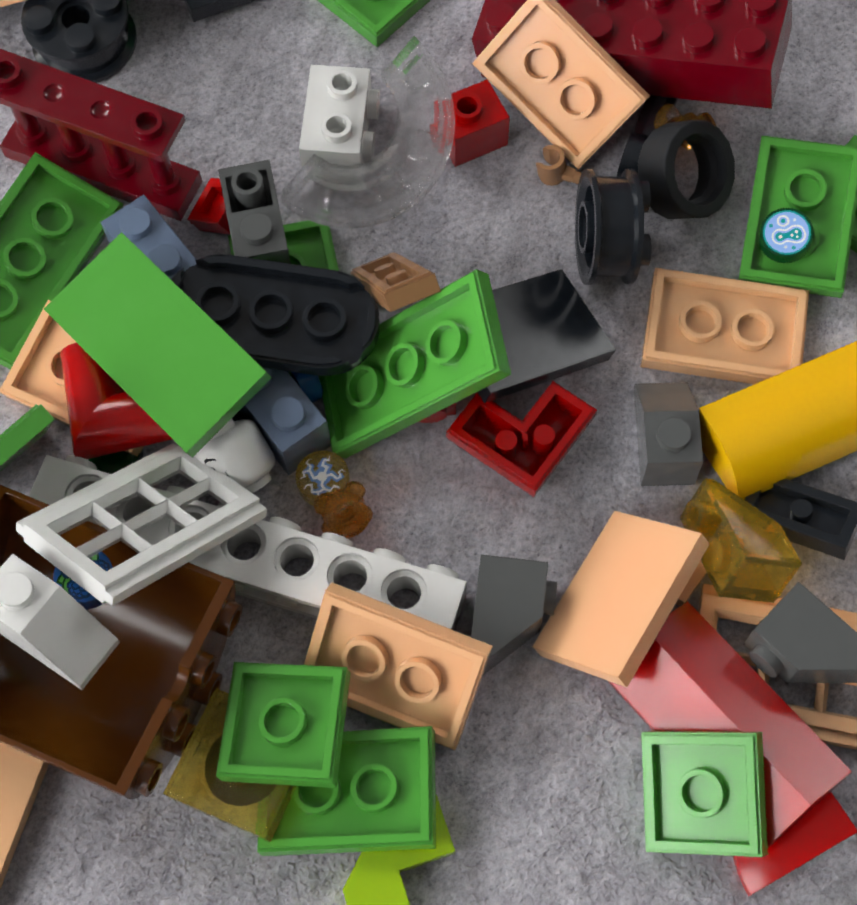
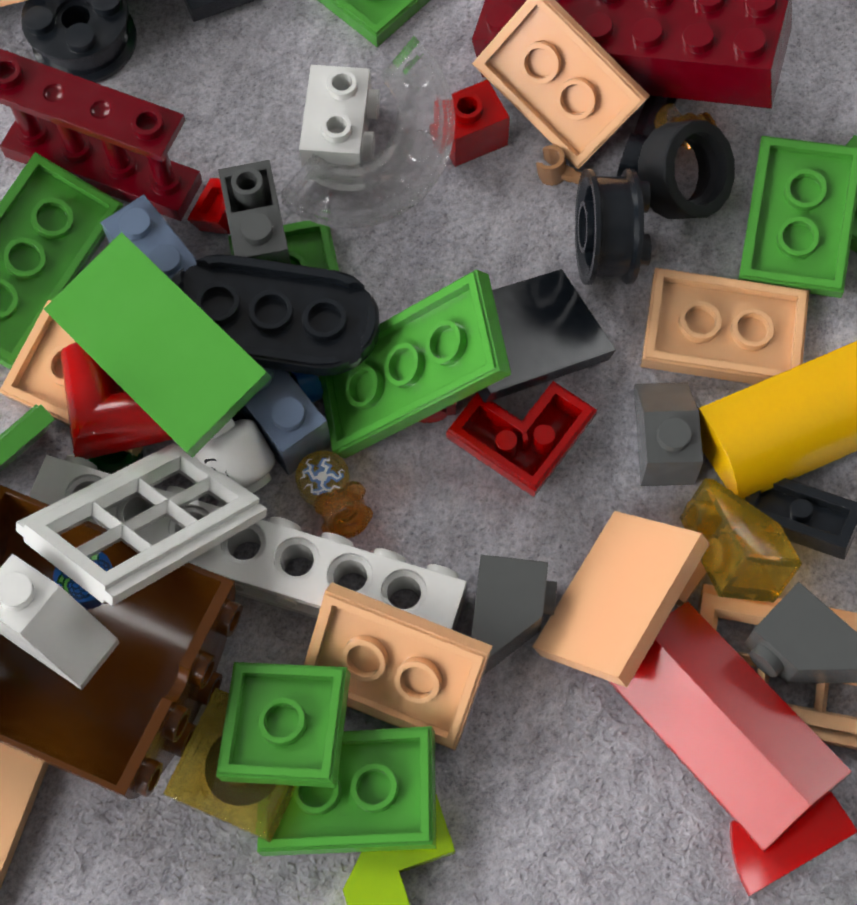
(396, 281): medium nougat tile -> none
(704, 793): tile -> none
(786, 235): tile -> none

